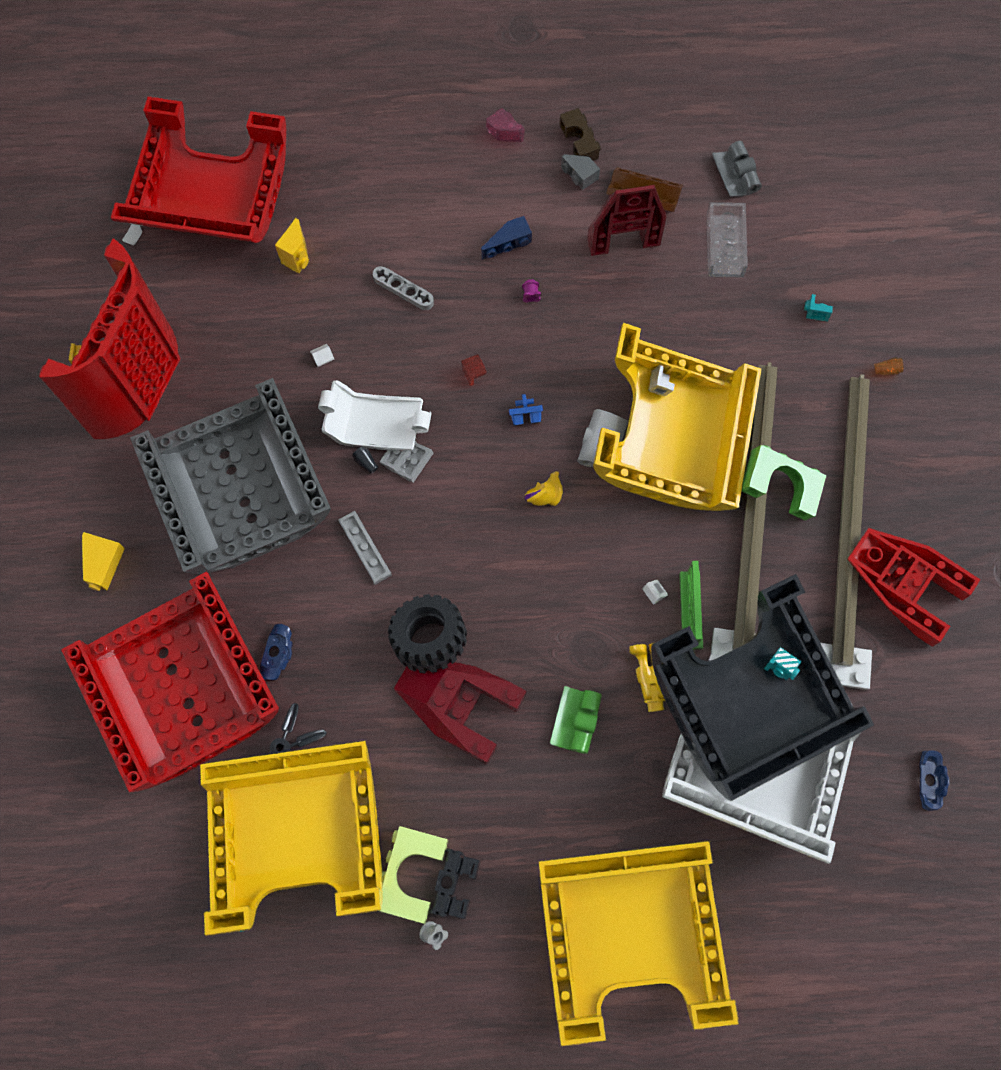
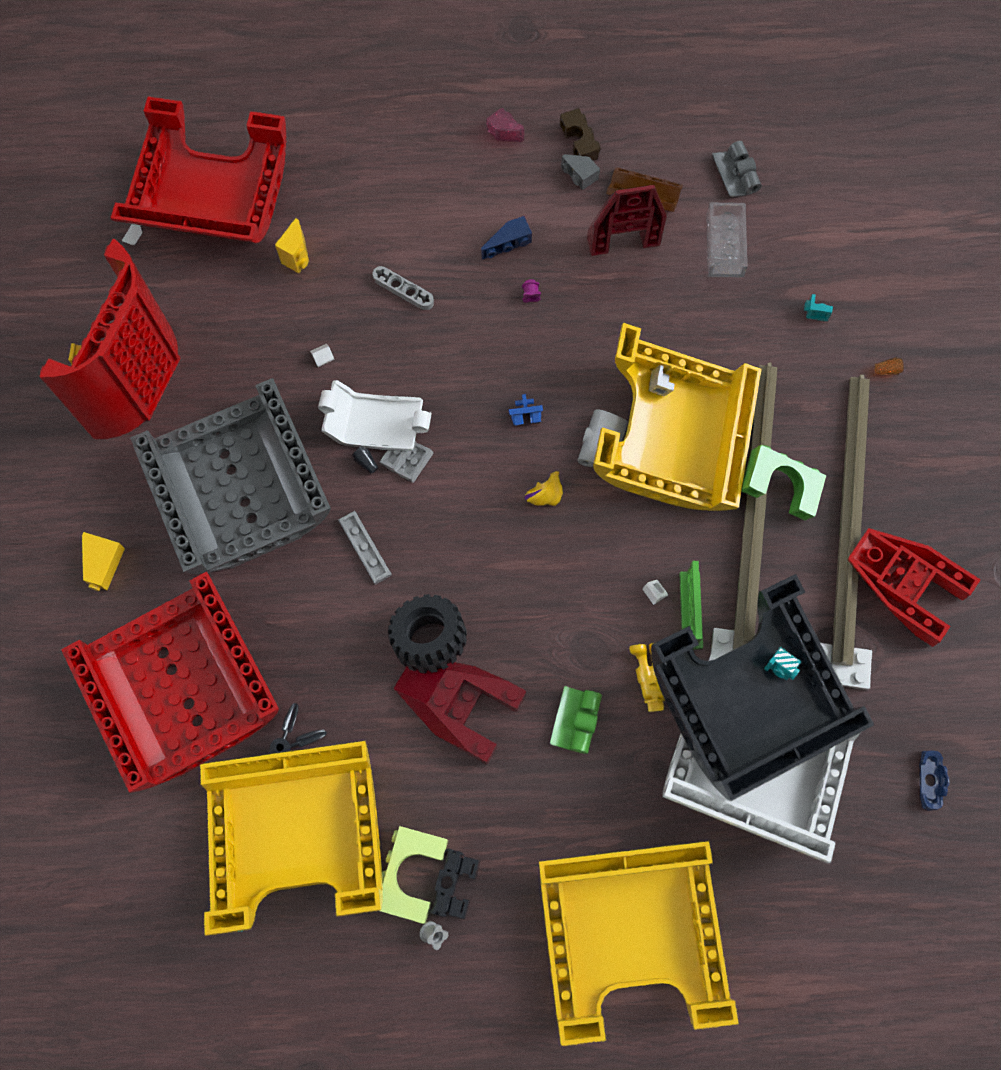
(271, 666): dark blue piece -> none
(473, 368): clear red panel -> none

